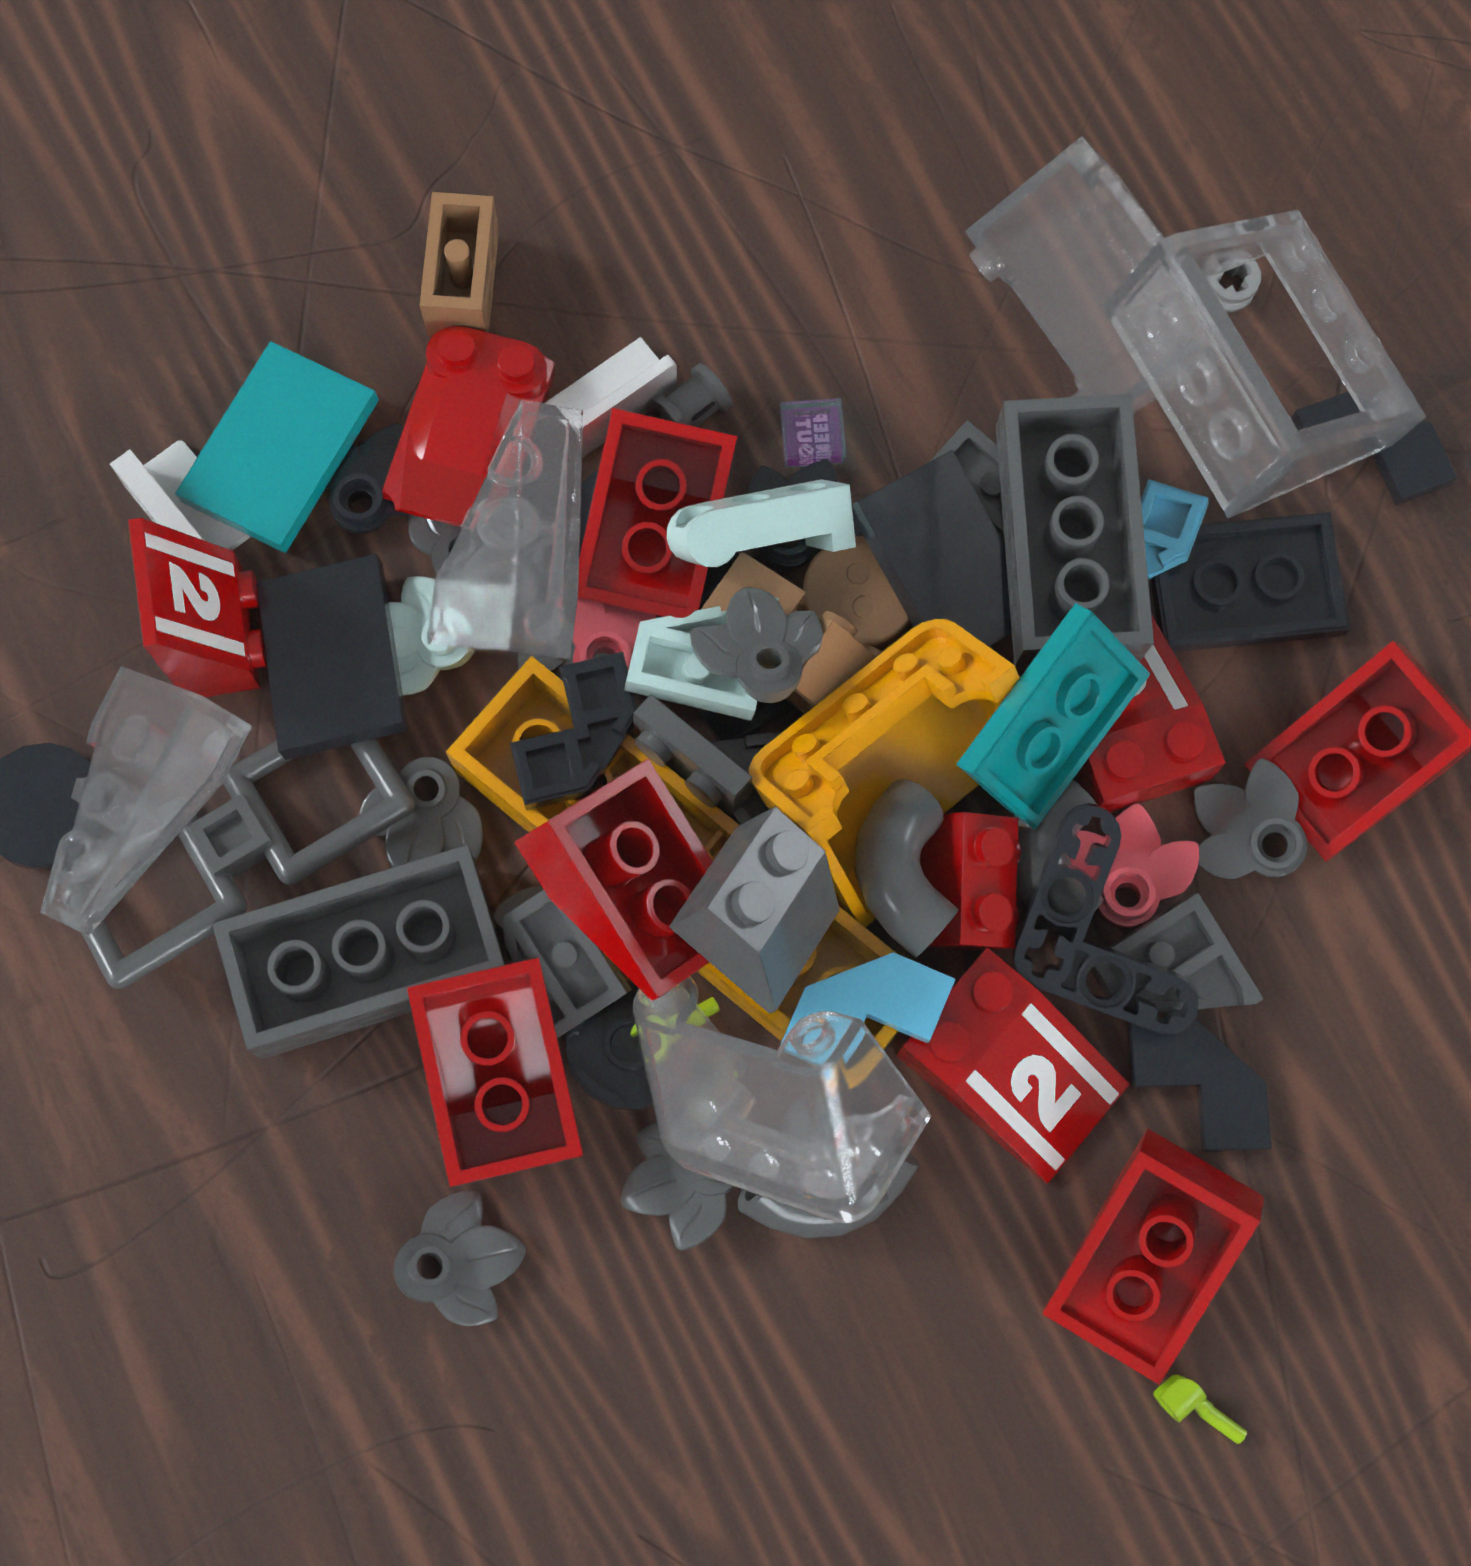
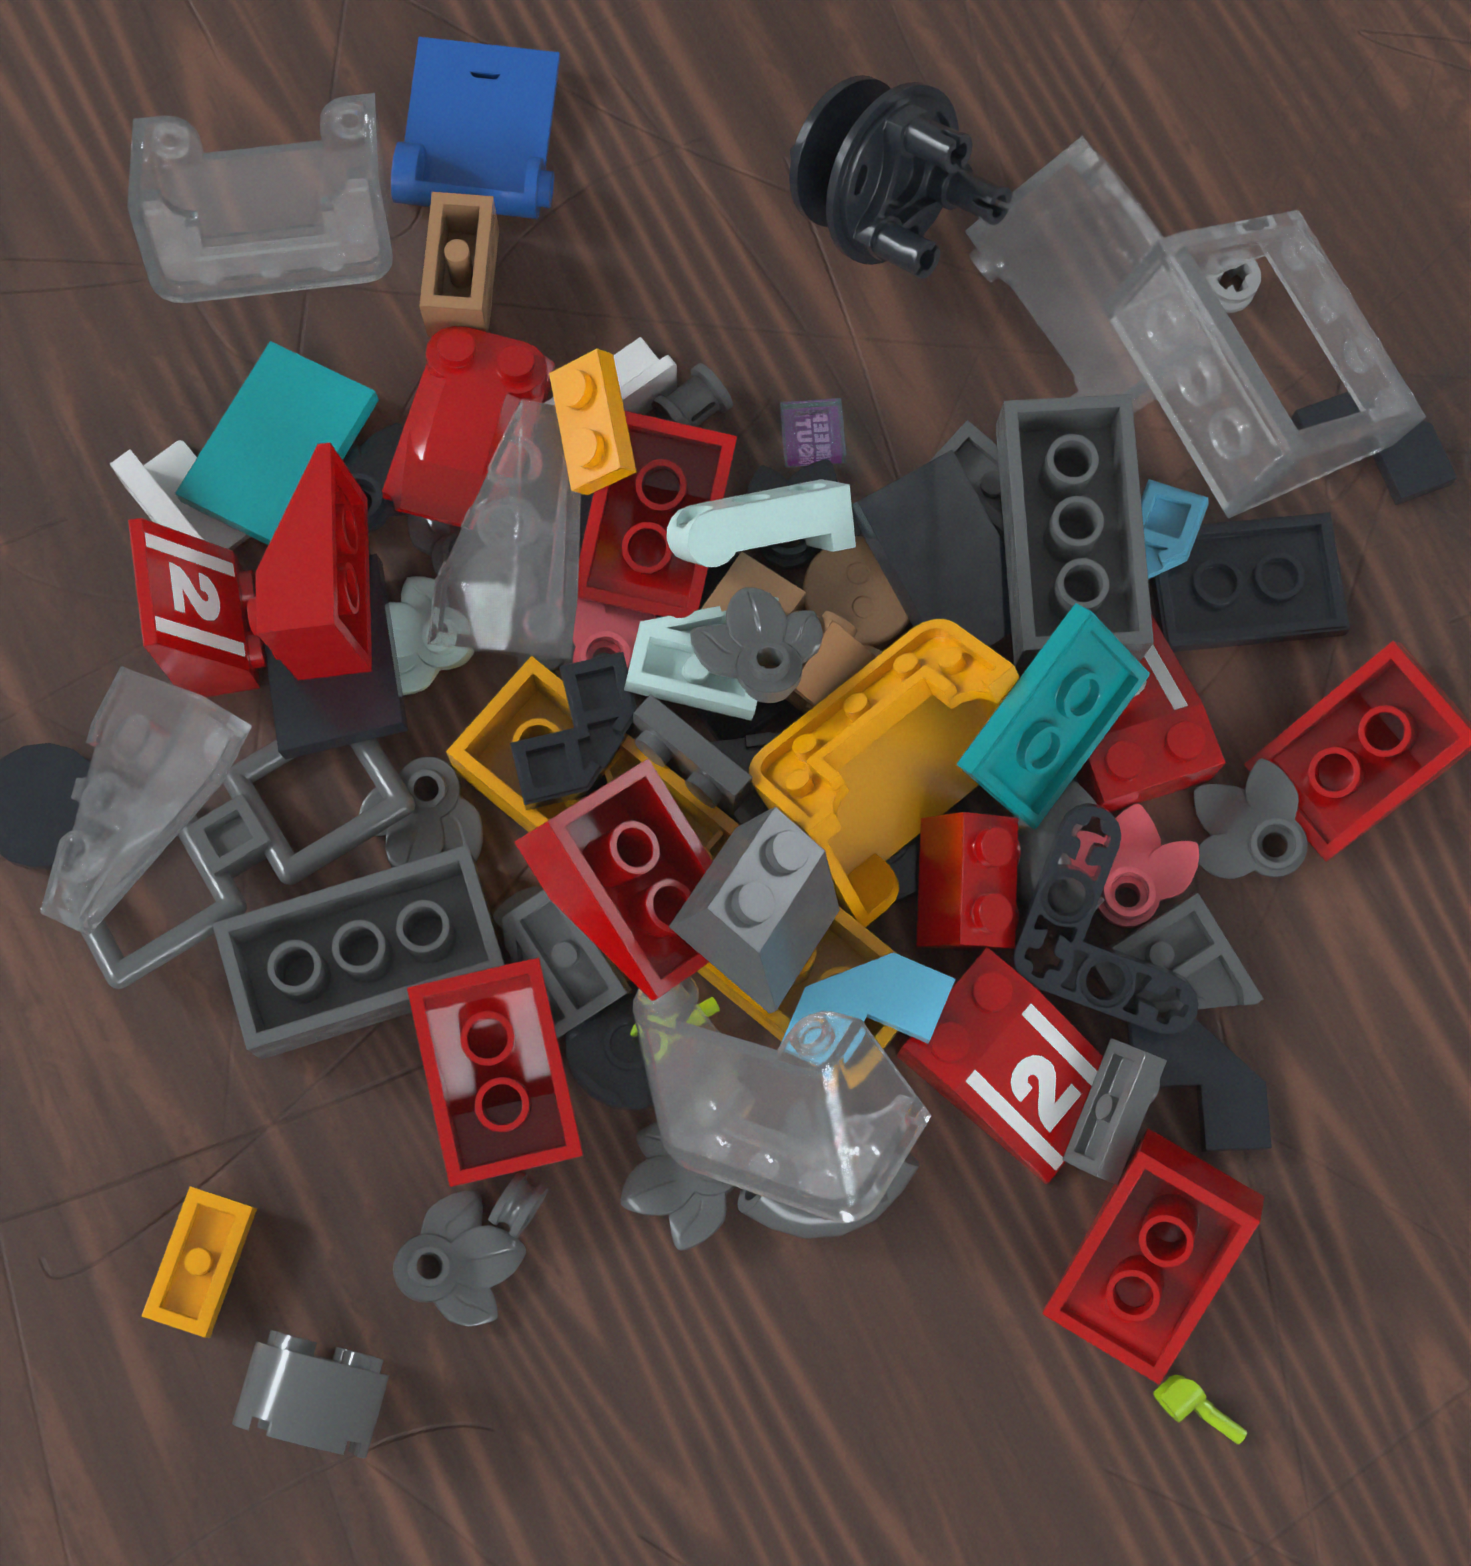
(199, 1262): none -> light orange plate
(261, 213): none -> clear windscreen
(311, 1396): none -> dark grey brick
(317, 576): none -> red slope
(478, 126): none -> blue door
(518, 1204): none -> dark grey bush
(592, 422): none -> light orange plate
(882, 169): none -> black piece
(891, 867): dark grey cylinder -> none
(1114, 1111): none -> dark grey plate

